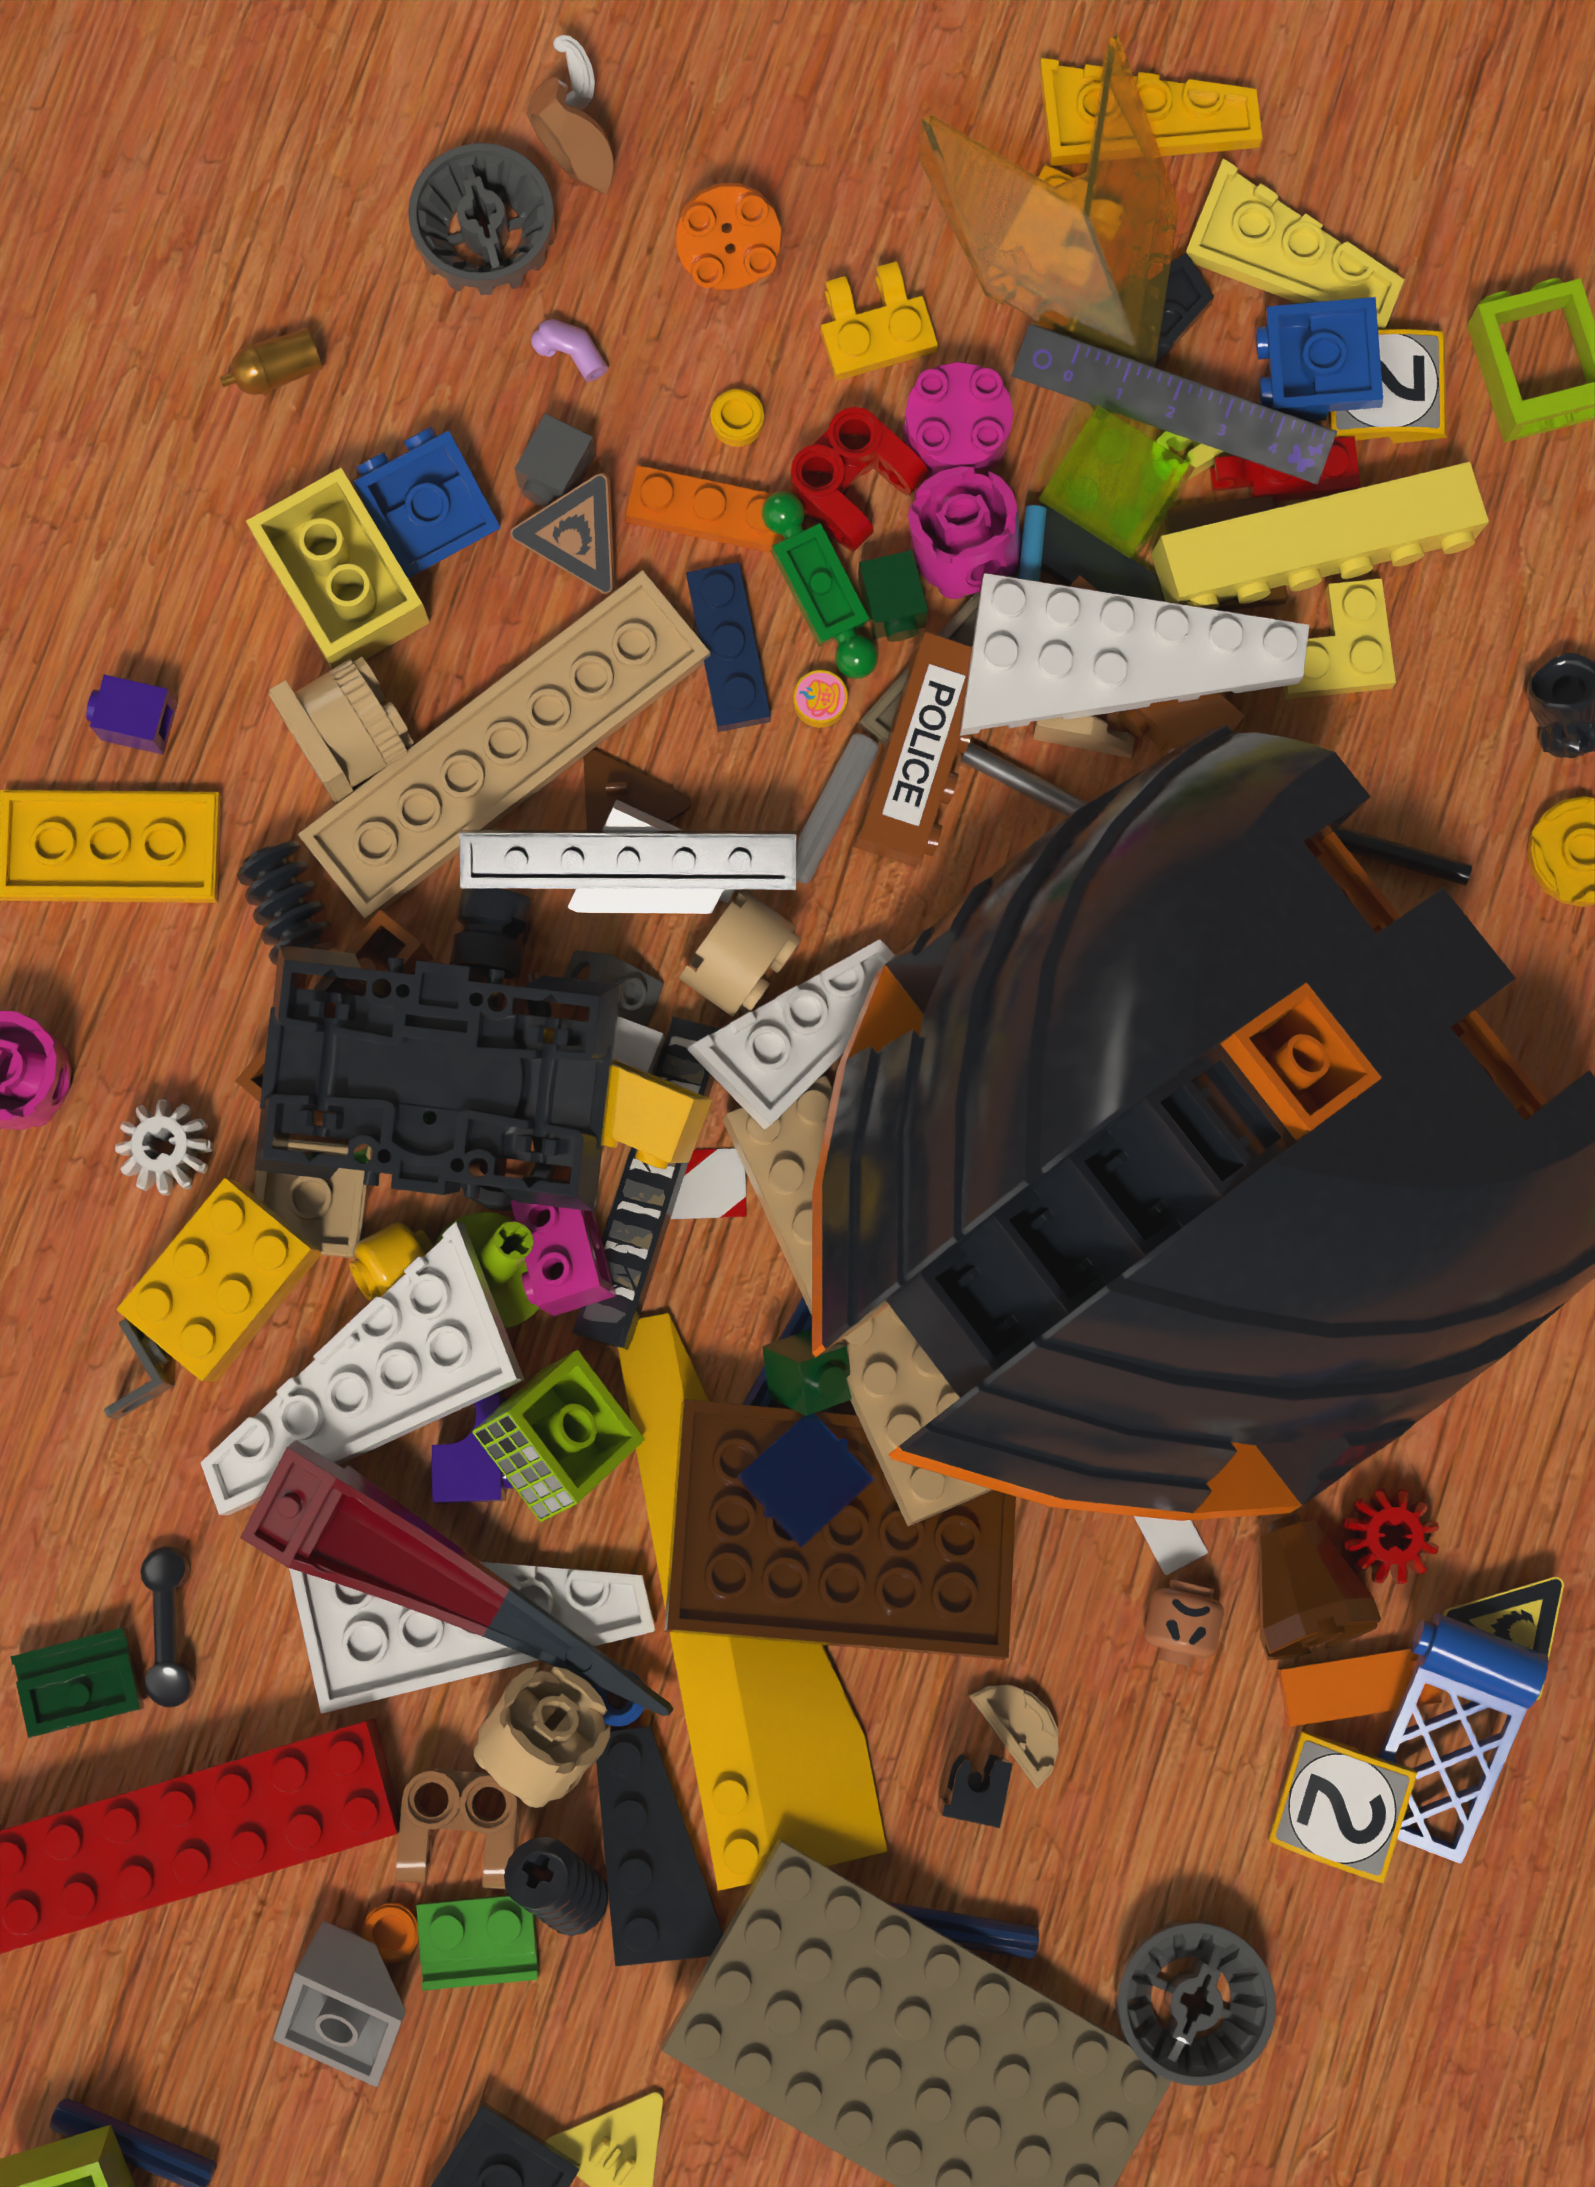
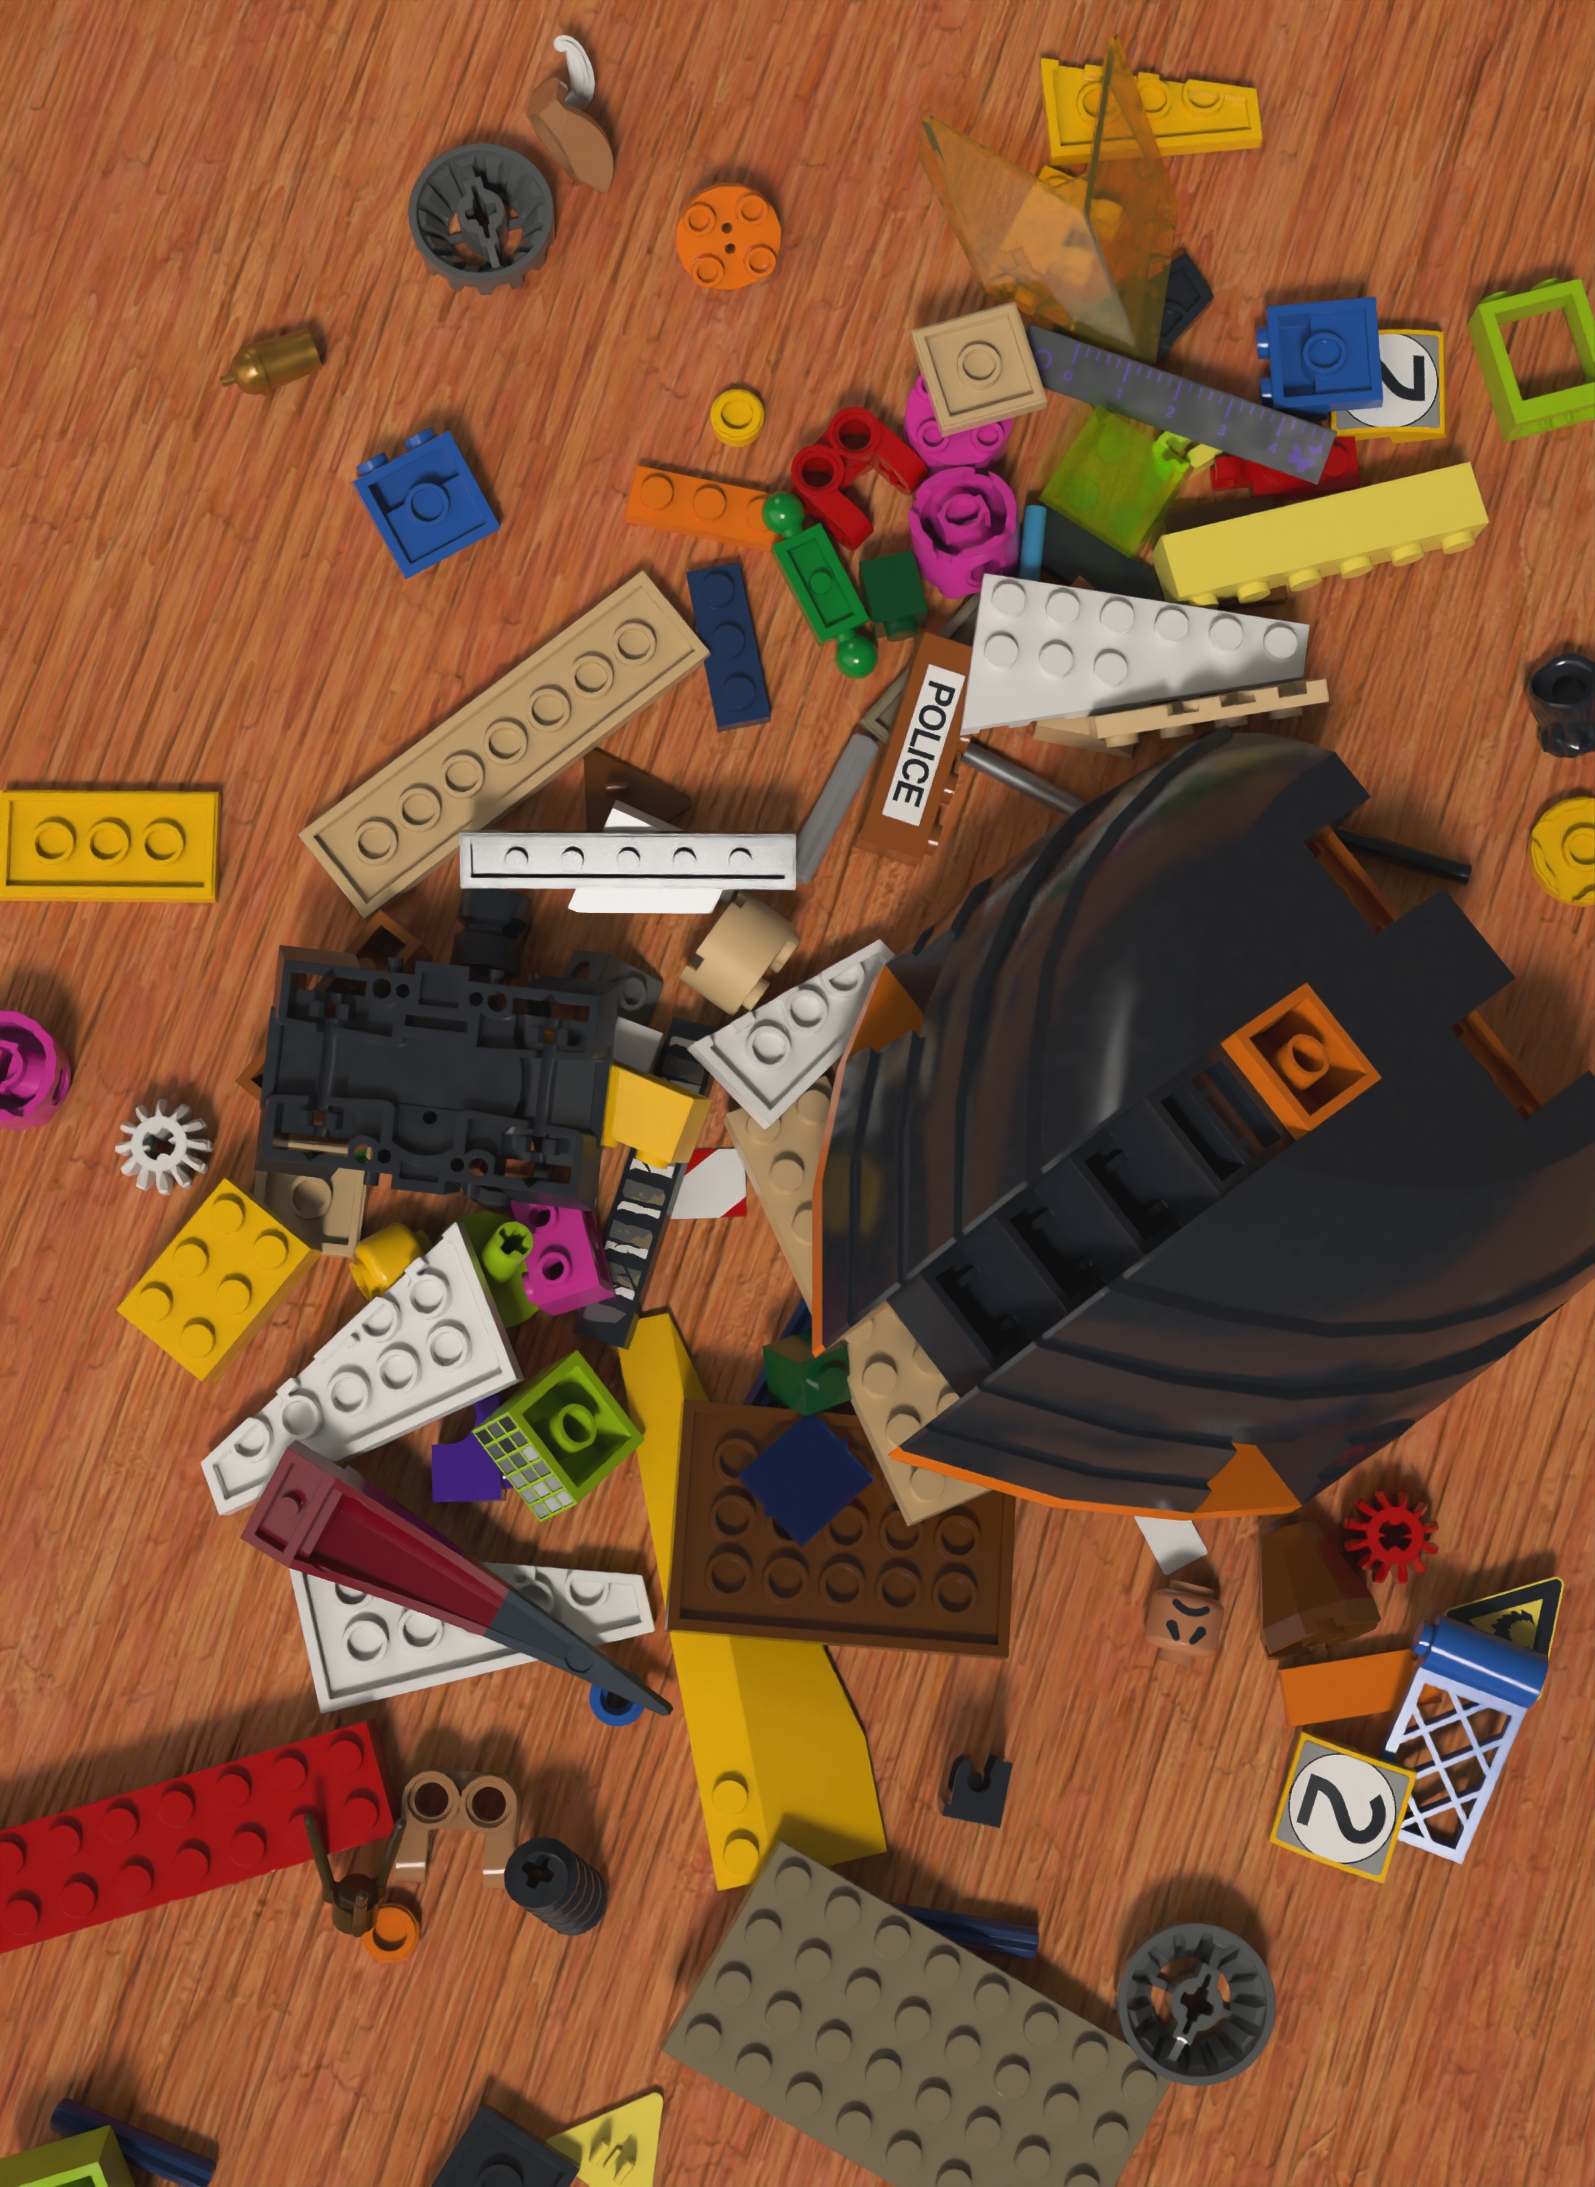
(77, 1682): dark green plate -> none
(132, 714): dark purple brick -> none
(153, 1359): dark grey bracket -> none
(168, 1681): black bar -> none
(282, 899): black piece -> none
(338, 570): light yellow brick -> none
(342, 2005): light grey slope -> none
(343, 725): tan piece -> none
(356, 1895): none -> dark brown plant
(476, 1942): bright green plate -> none
(542, 1735): tan brick -> none
(554, 461): dark grey brick -> none
(572, 340): lavender arm -> none
(575, 533): black piece -> none
(653, 1875): black wing -> none
(820, 698): tile -> none
(878, 336): yellow plate -> none
(978, 369): none -> tan tile
(1022, 1726): tan tile -> none
(1227, 708): none -> tan wing
(1275, 249): light yellow wing -> none
(1359, 647): light yellow plate -> none

